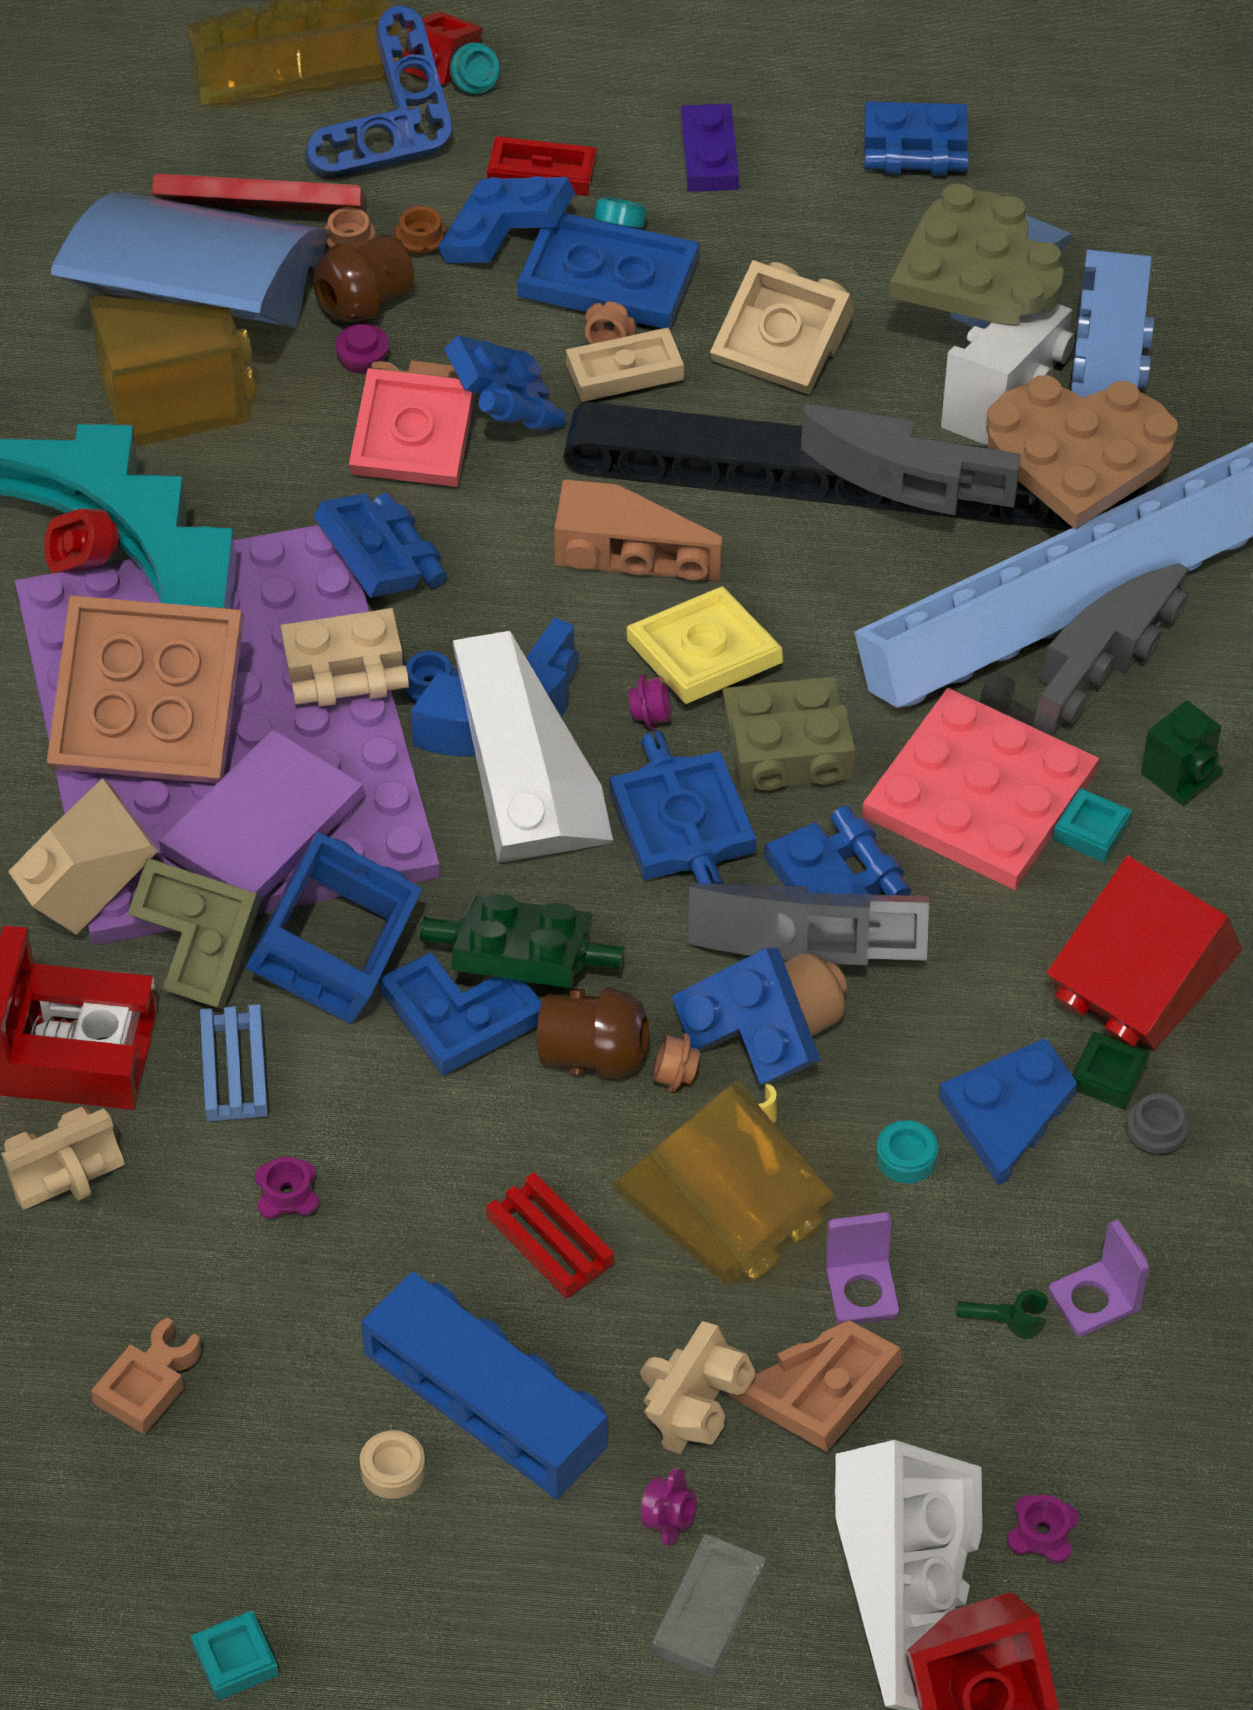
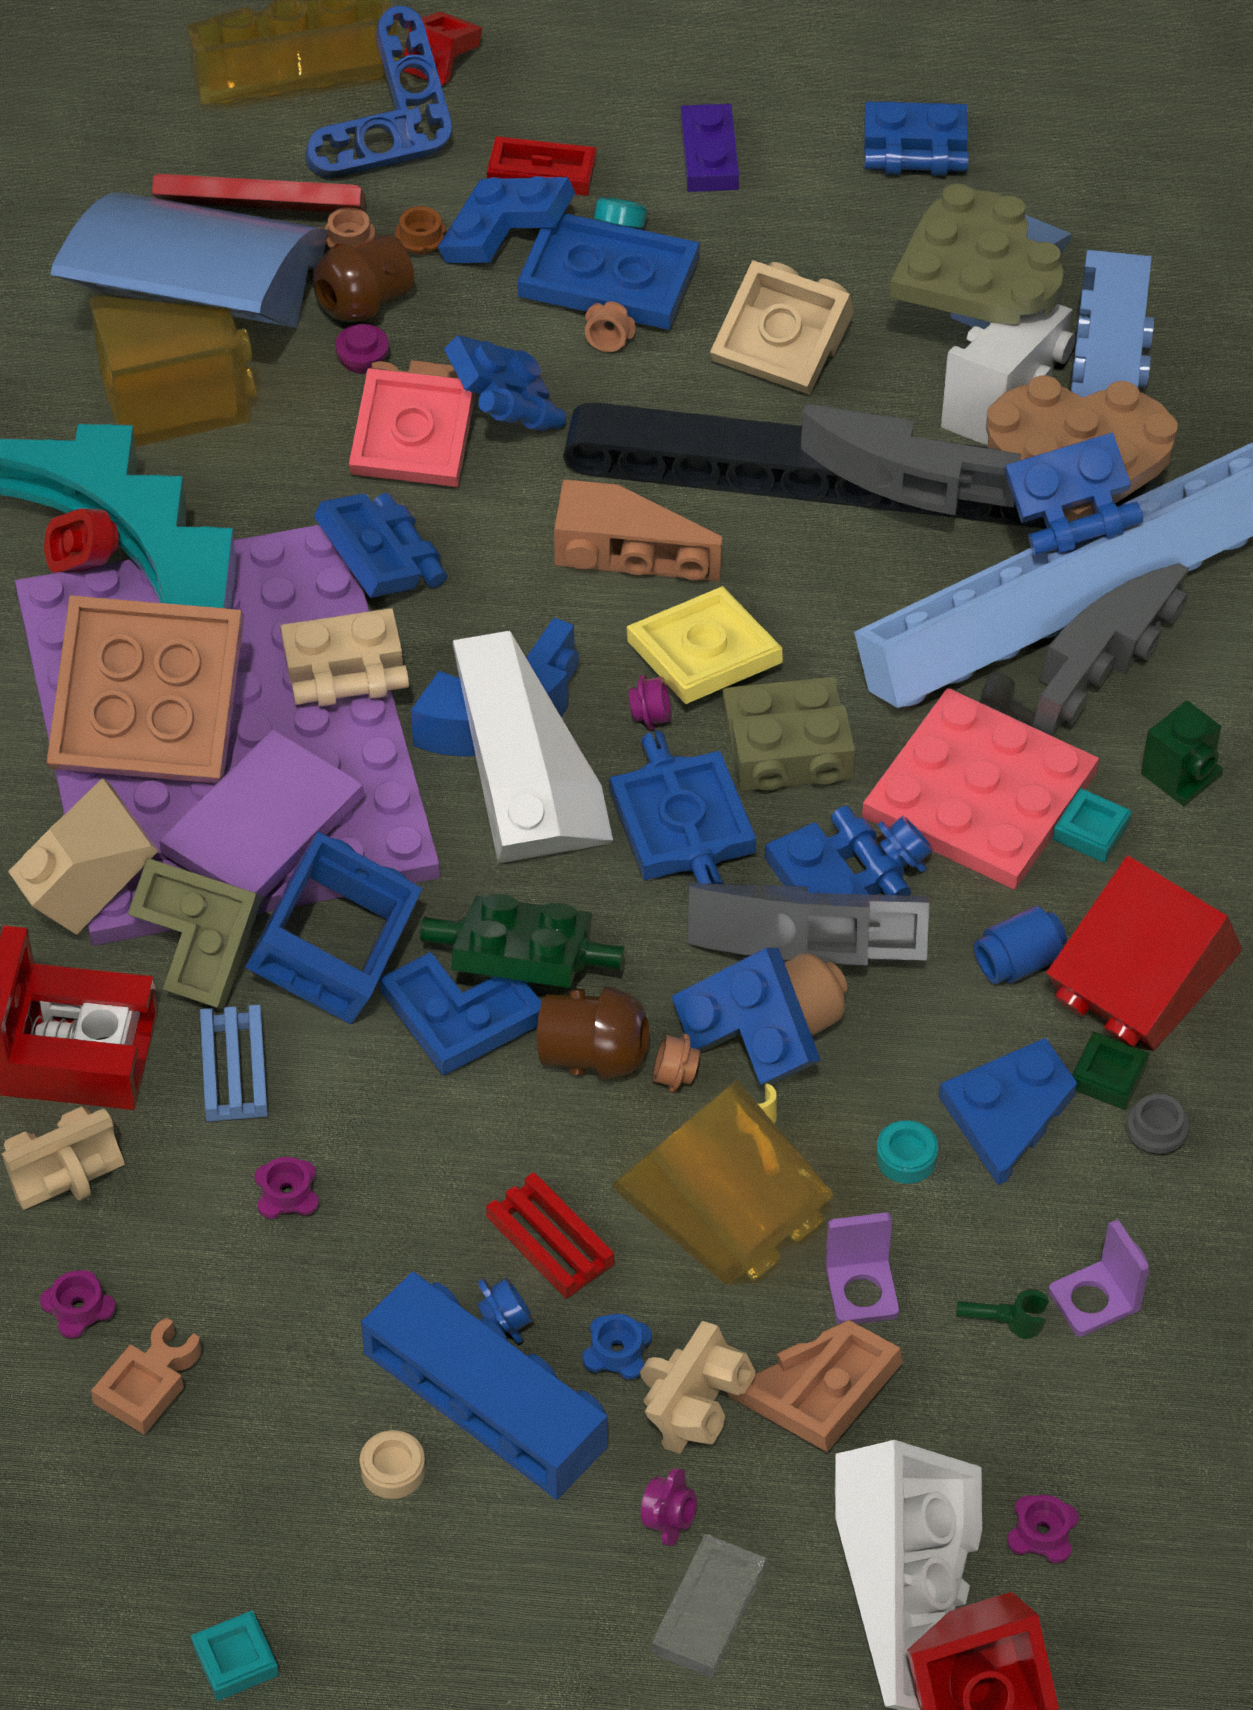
(72, 1288): none -> magenta plate
(423, 668): blue plate -> none
(474, 68): teal plate -> none
(504, 1307): none -> blue plate
(622, 1331): none -> blue plate
(624, 364): tan plate -> none
(905, 843): none -> blue plate
(1020, 945): none -> blue brick
(1067, 479): none -> blue plate

